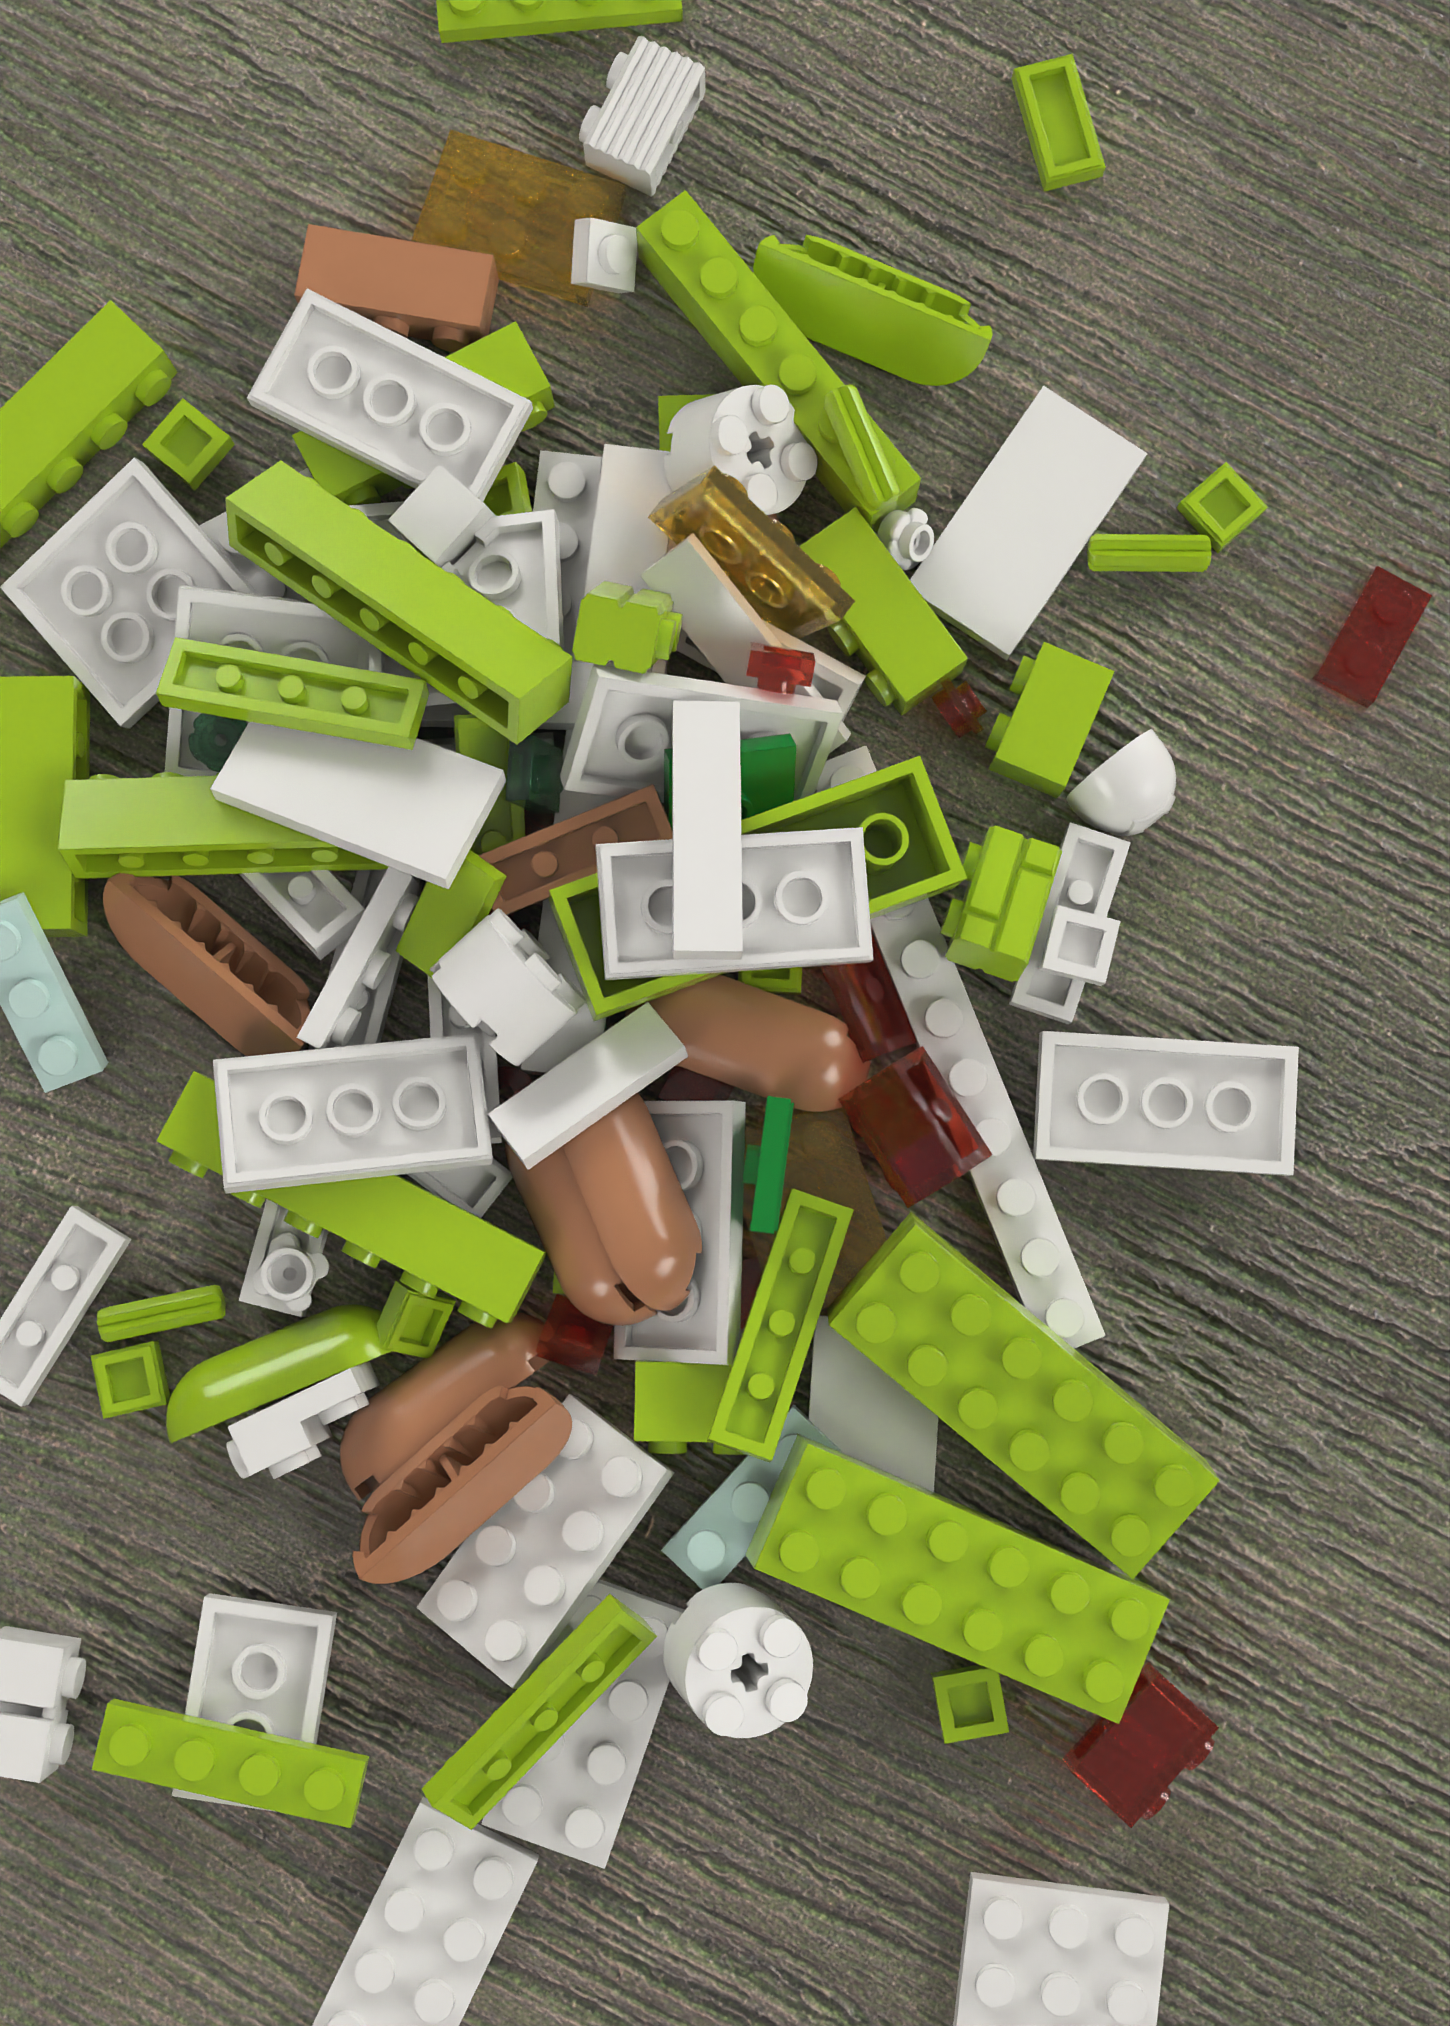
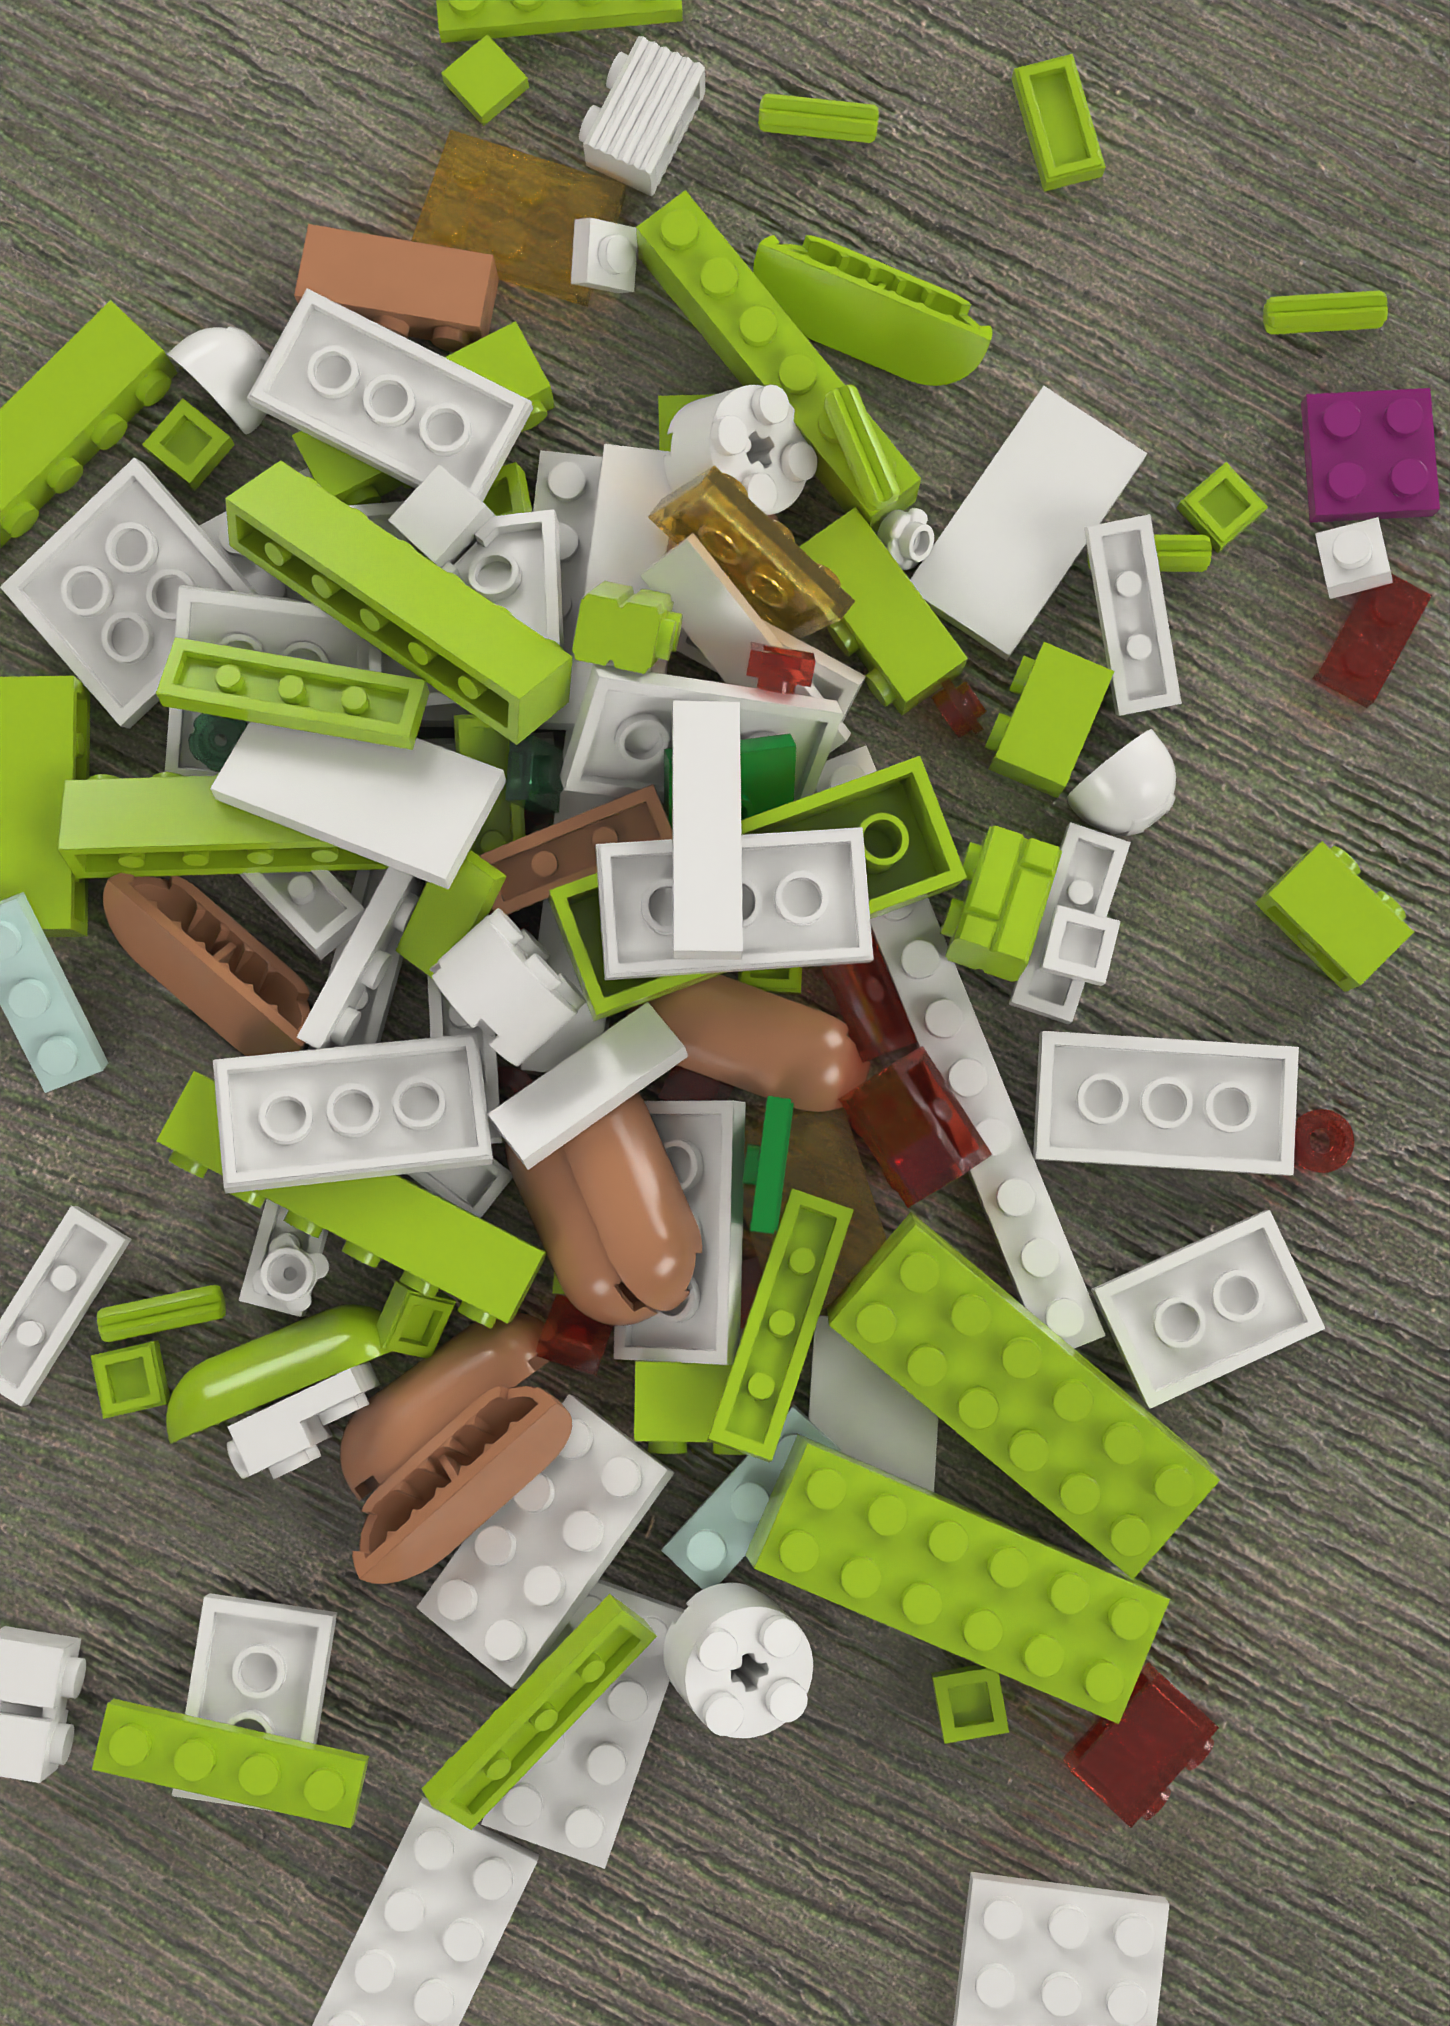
(227, 367): none -> white helmet
(485, 80): none -> lime tile
(818, 118): none -> lime axle
(1133, 614): none -> white plate
(1207, 1309): none -> white plate
(1325, 312): none -> lime axle
(1336, 915): none -> lime brick
(1340, 1138): none -> clear red plate
(1354, 558): none -> white plate
(1370, 455): none -> magenta plate

